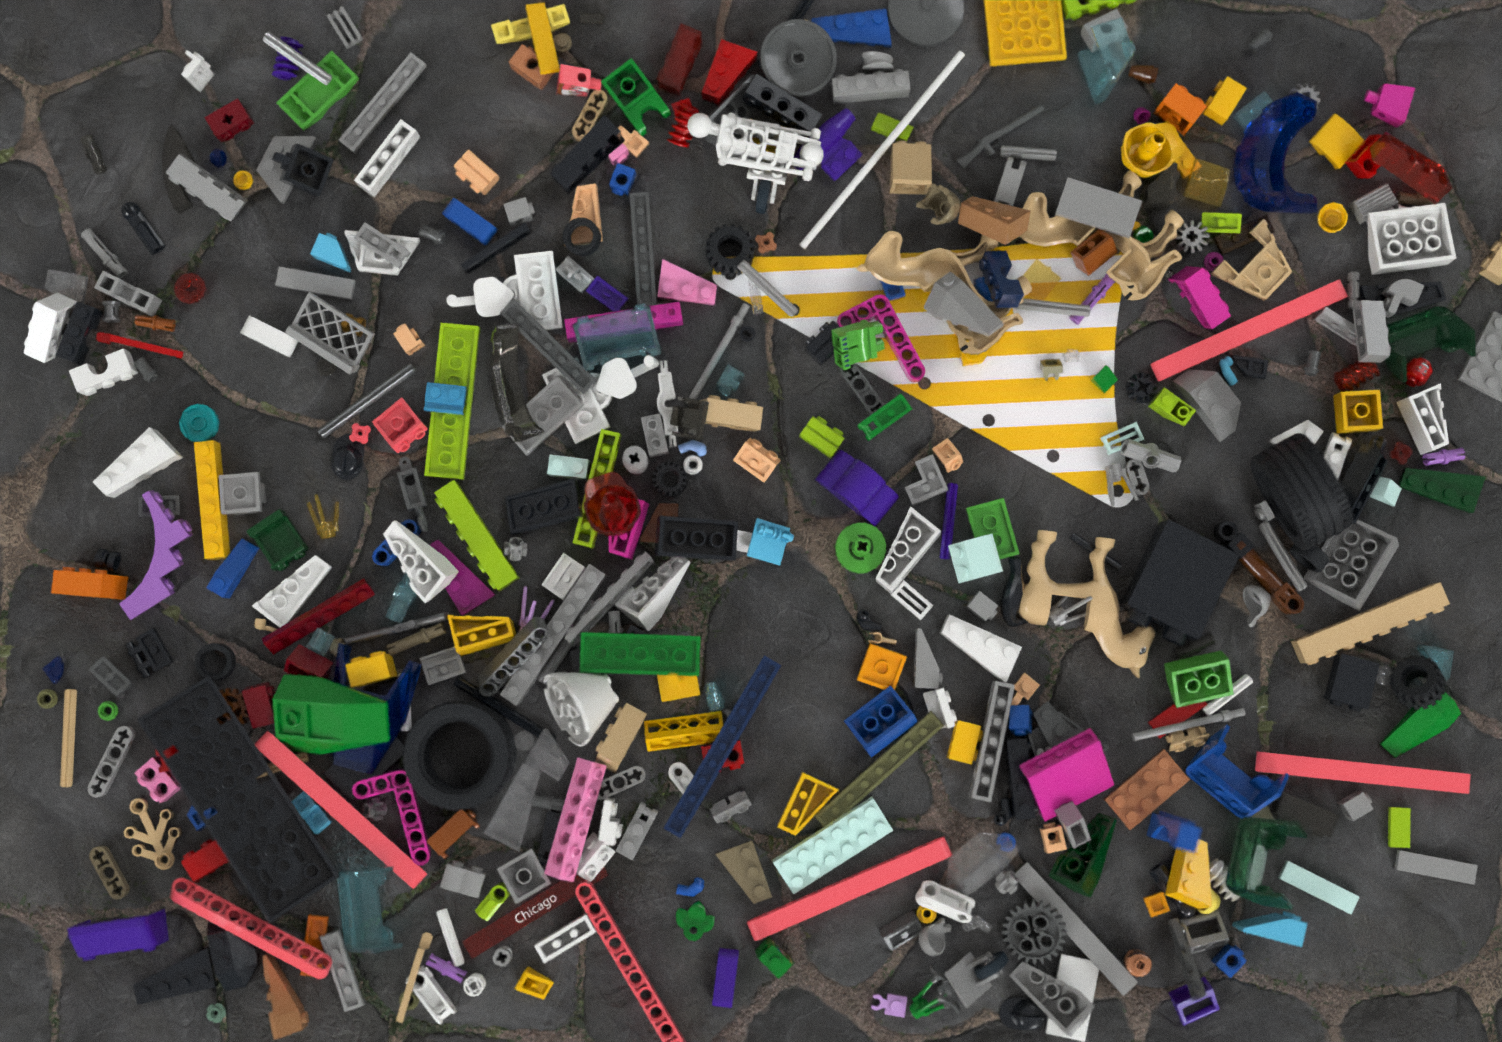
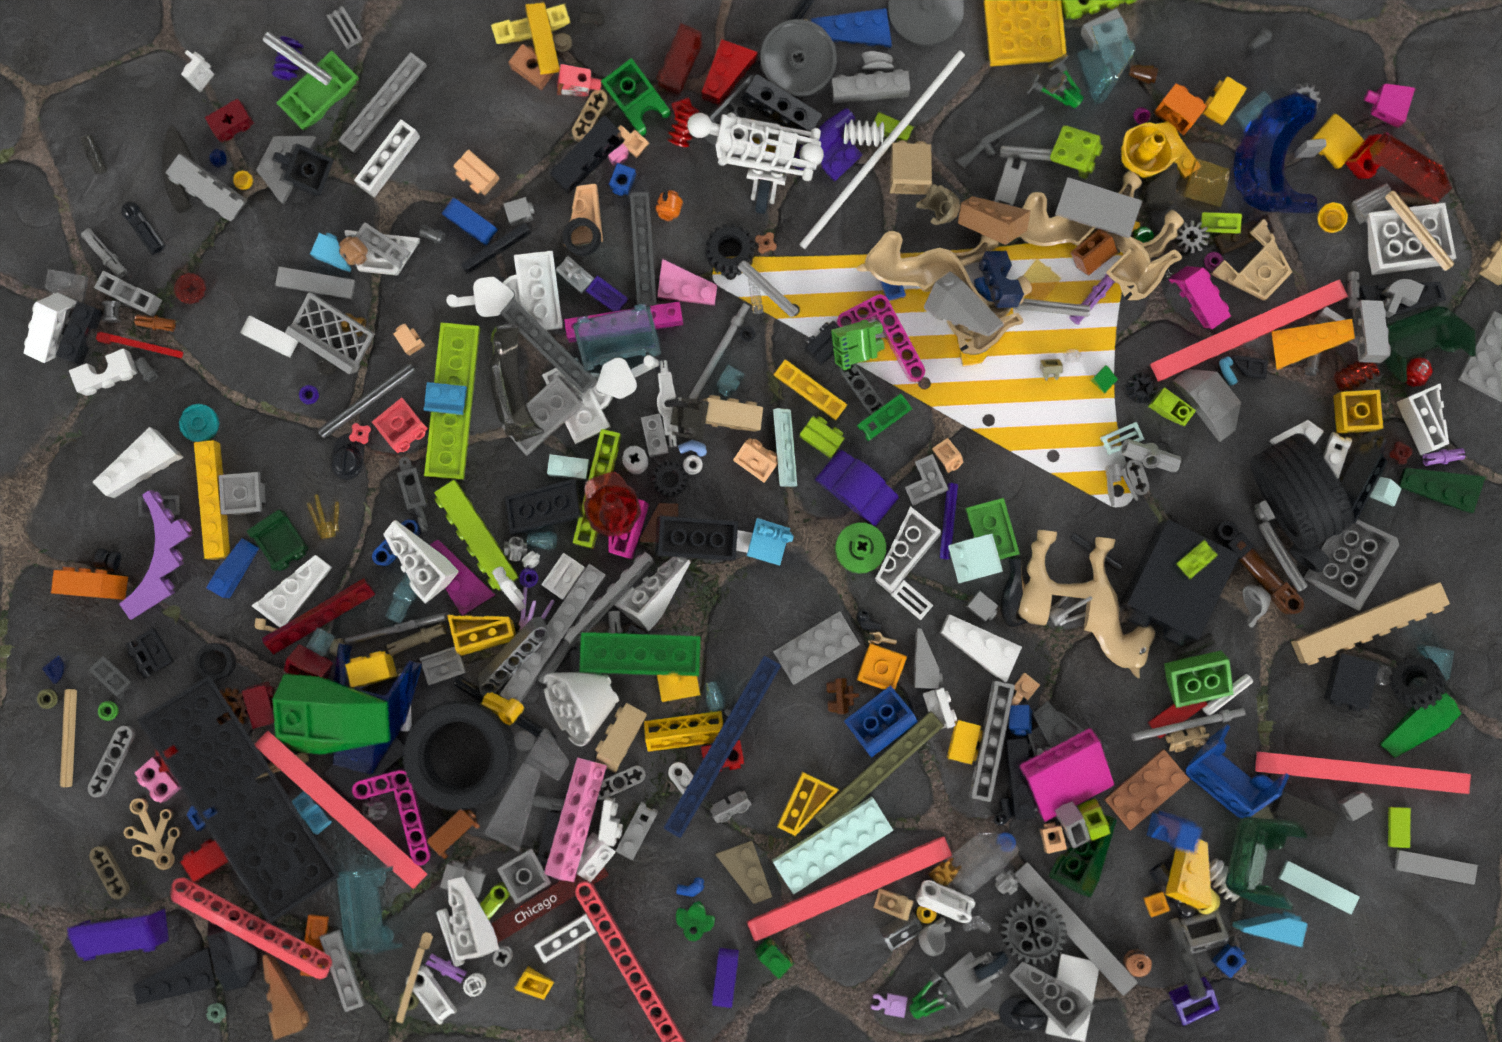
(303, 392): none -> dark purple plate
(353, 250): none -> medium nougat head
(471, 929): none -> white wedge
(505, 709): none -> yellow piece
(509, 588): none -> white plate
(531, 560): none -> white plate
(533, 577): none -> dark purple plate
(543, 540): none -> clear light blue cone
(669, 205): none -> orange head
(785, 447): none -> light aqua tile
(810, 389): none -> yellow plate
(816, 648): none -> light grey plate
(844, 696): none -> reddish brown hips
(863, 133): none -> white piece
(893, 904): none -> tan slope
(944, 872): none -> pearl gold plate
(1056, 82): none -> plant
(1077, 150): none -> lime bracket
(1094, 819): none -> lime slope
(1196, 559): none -> lime hips
(1306, 341): none -> light orange wing
(1310, 148): none -> light grey tile
(1419, 230): none -> tan axle

